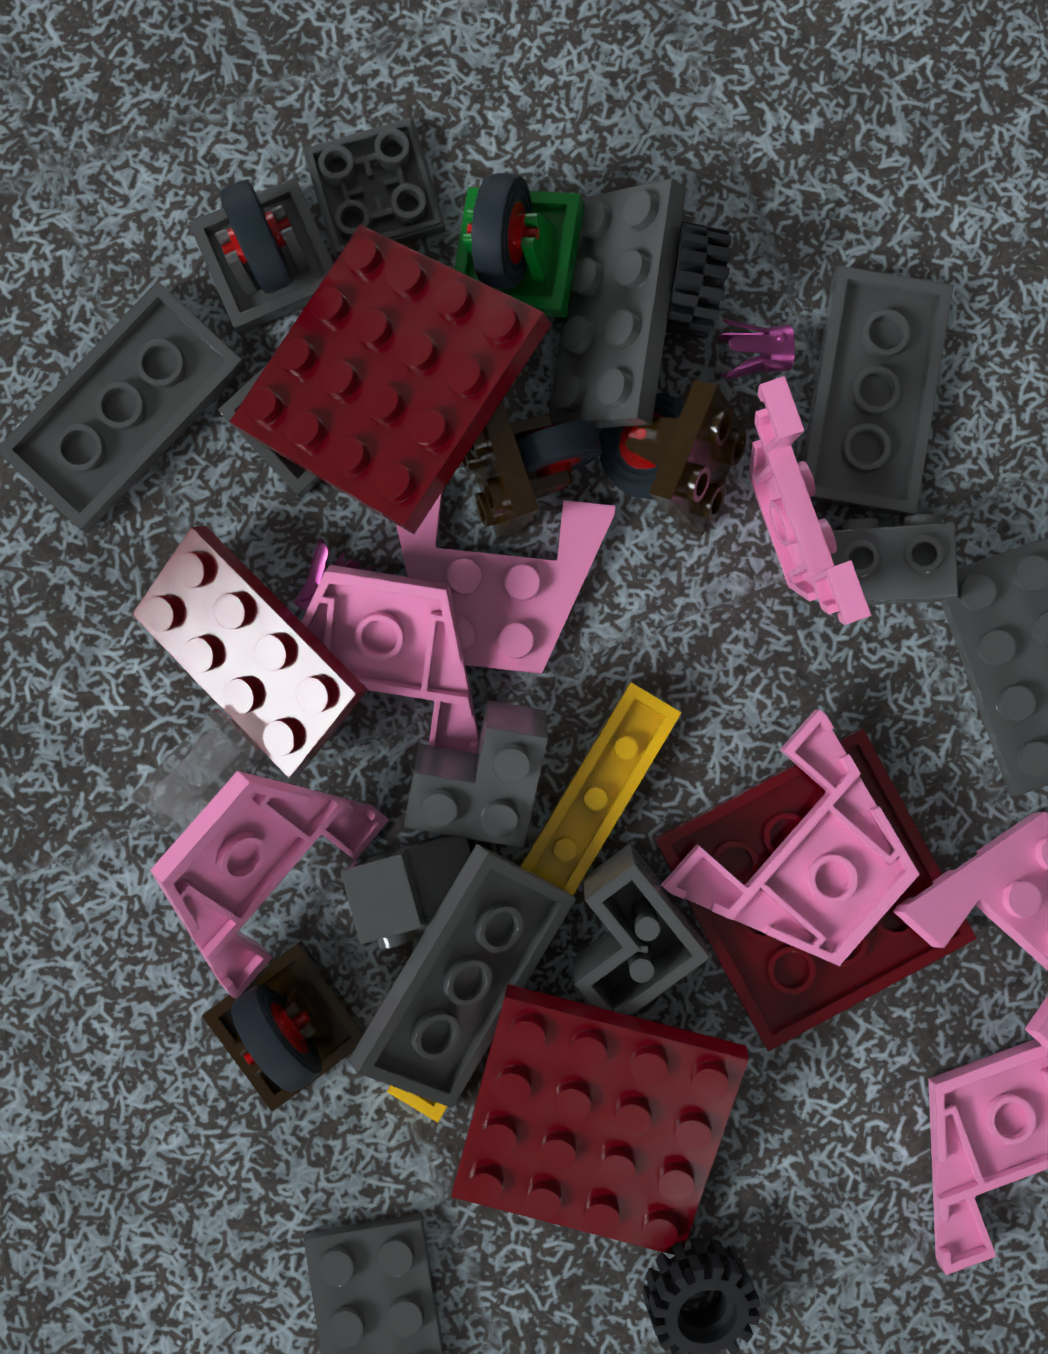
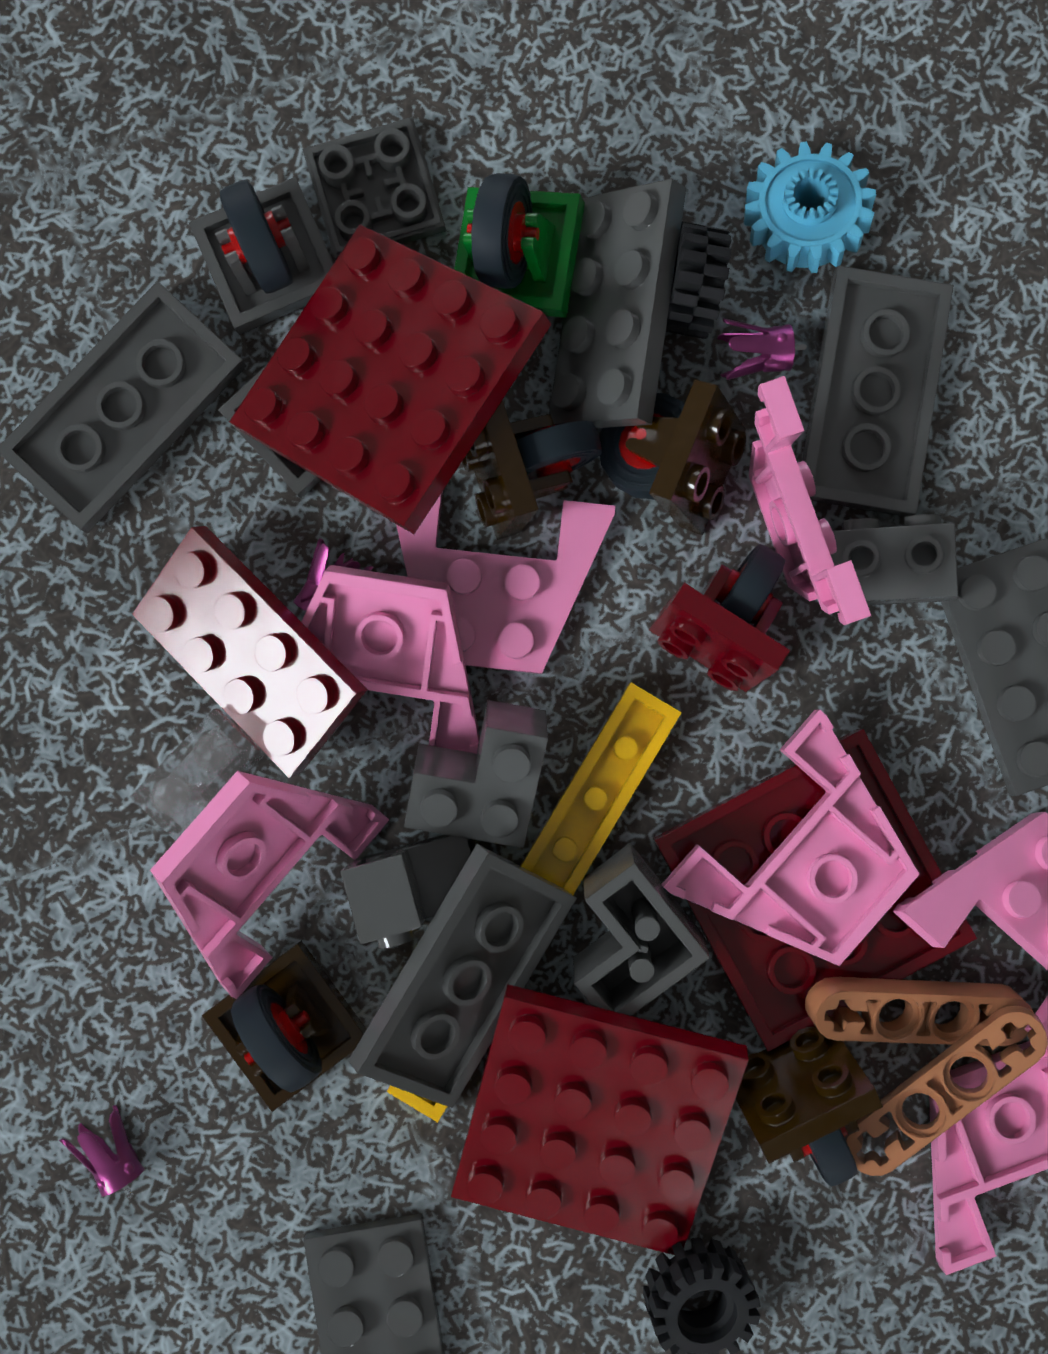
(109, 1169): none -> flat silver piece
(721, 631): none -> dark red plate
(806, 1101): none -> dark brown plate
(816, 182): none -> medium azure gear
(918, 1018): none -> nougat beam
(952, 1099): none -> nougat beam

